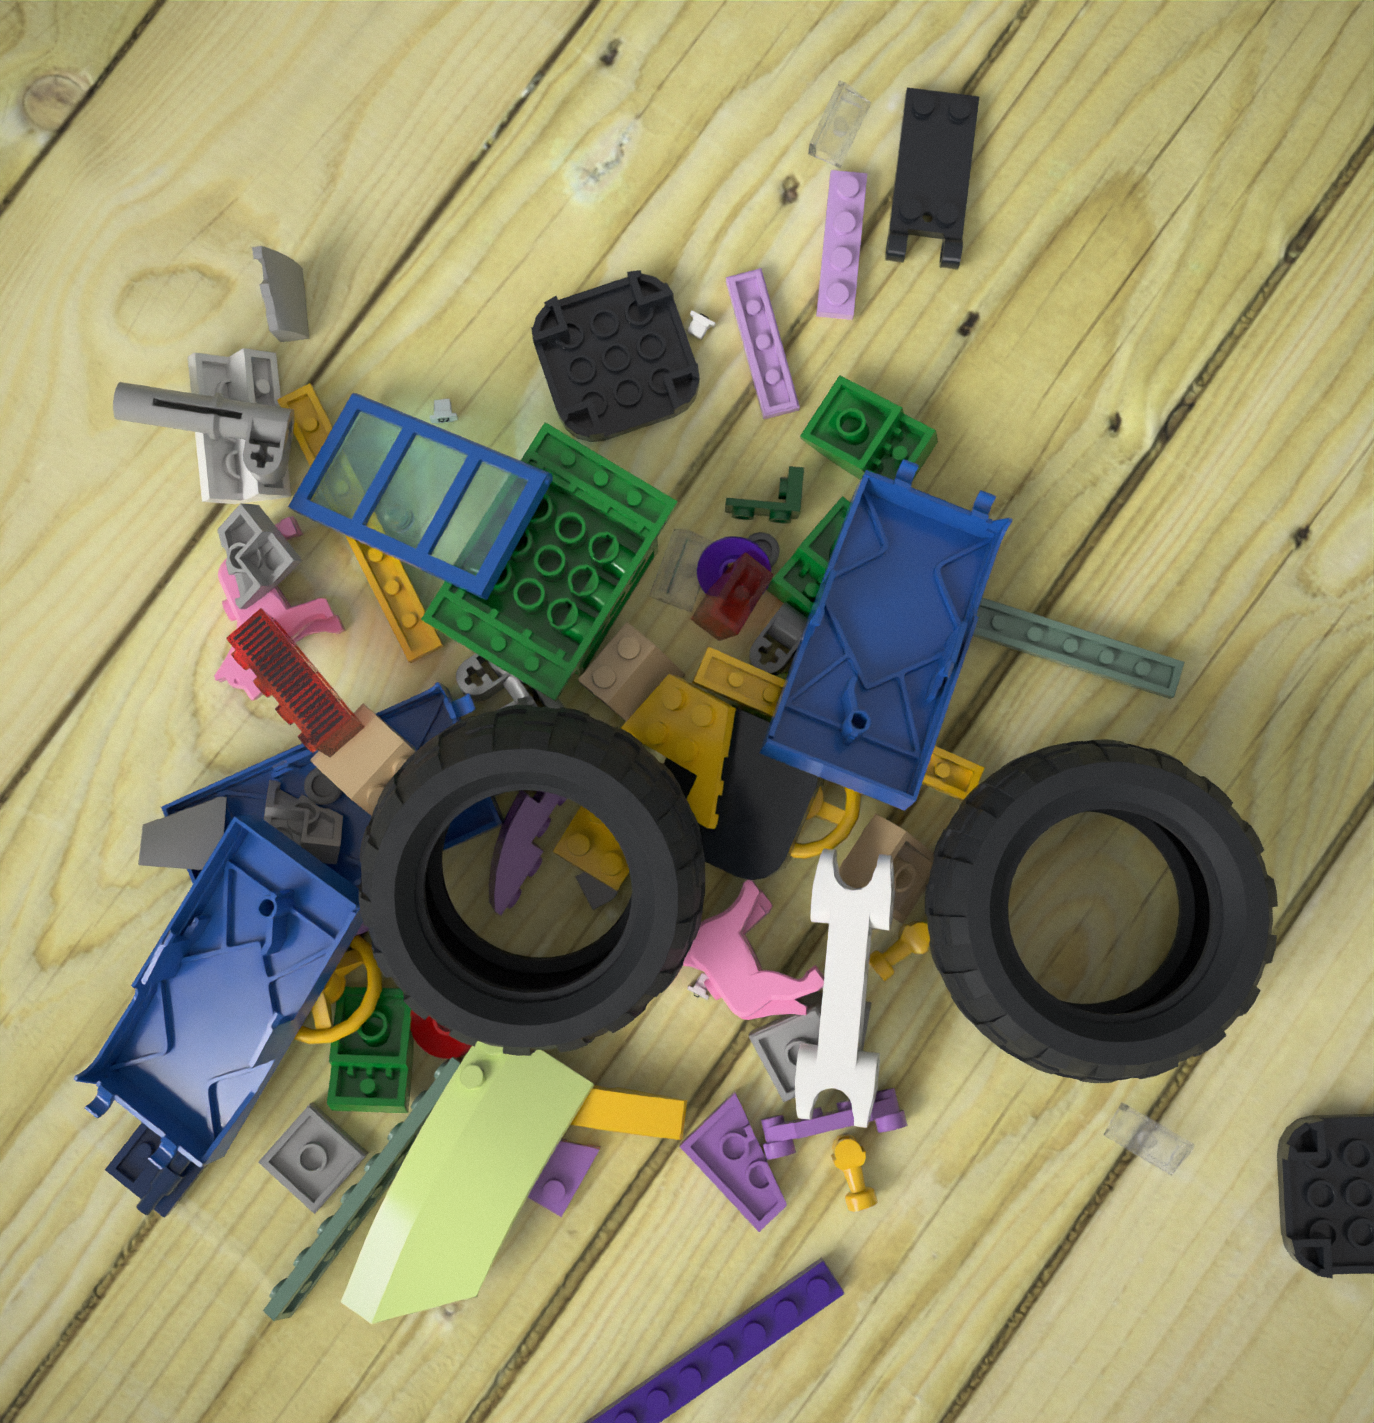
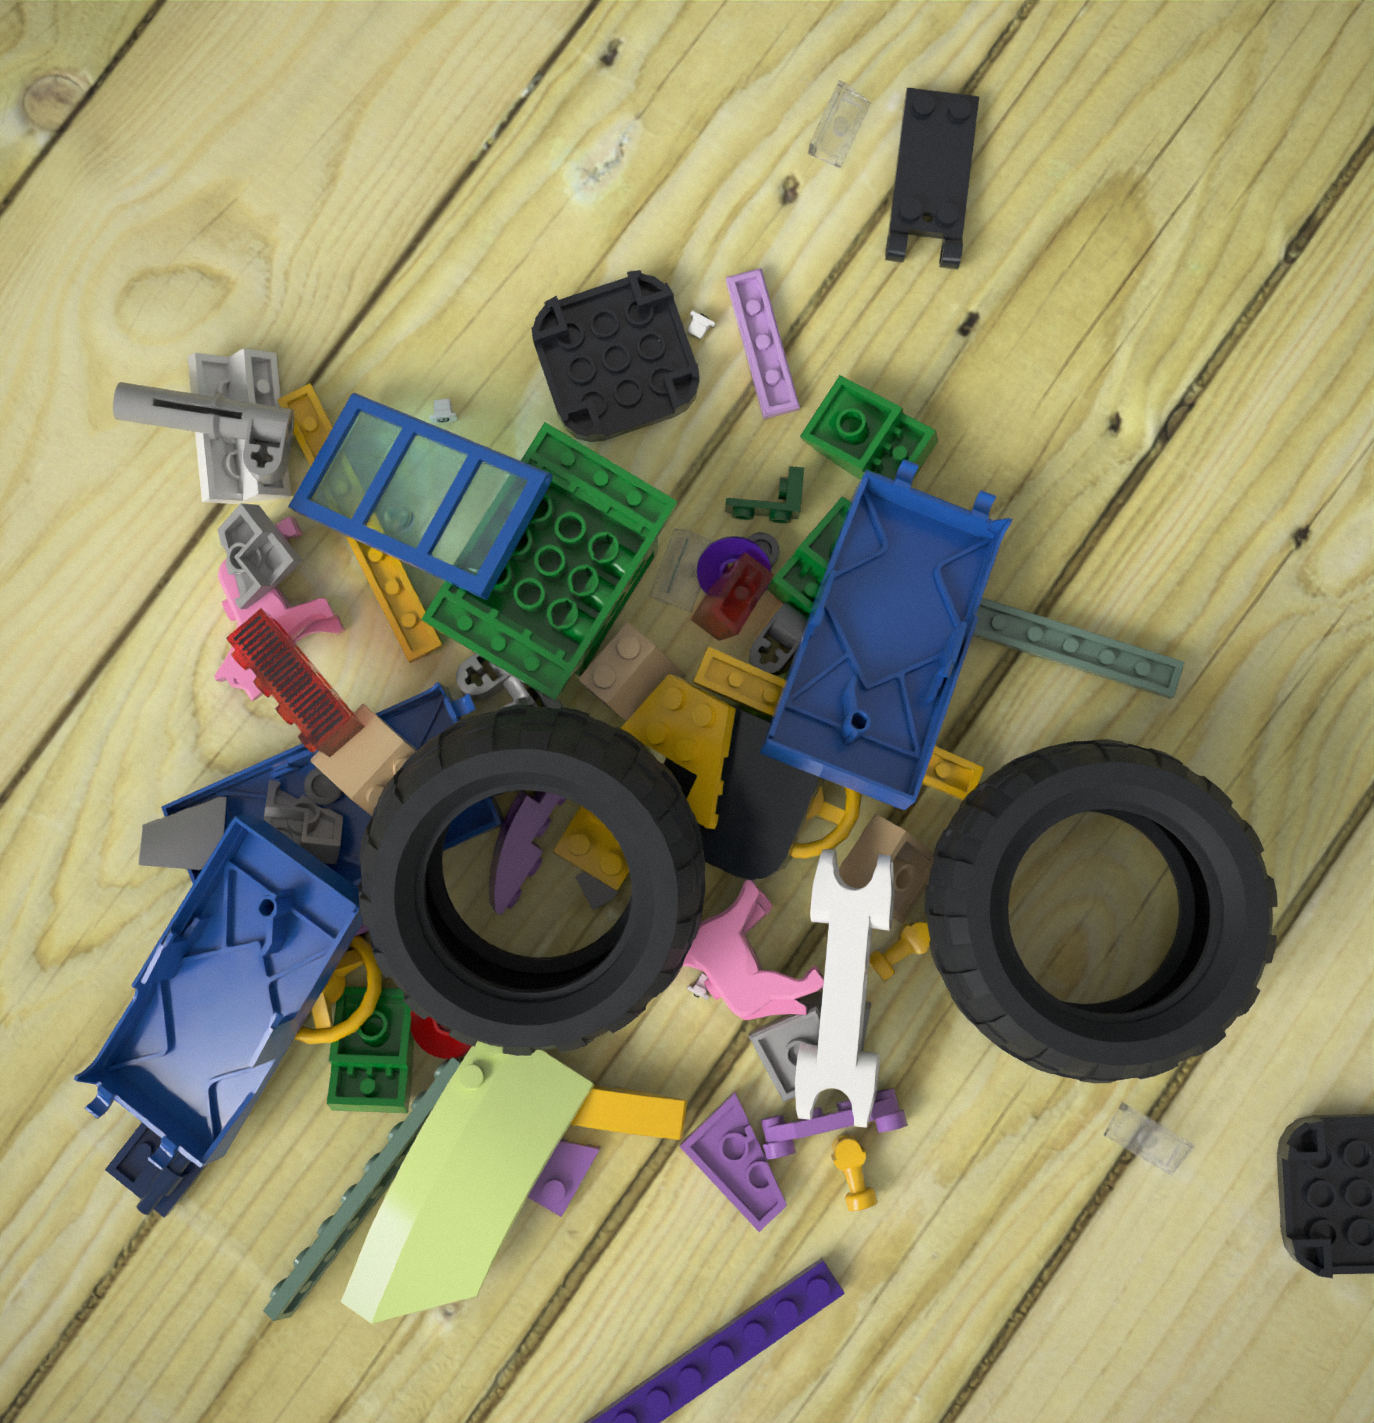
(283, 295): light grey slope -> none
(313, 1157): light grey tile -> none
(841, 245): lavender plate -> none

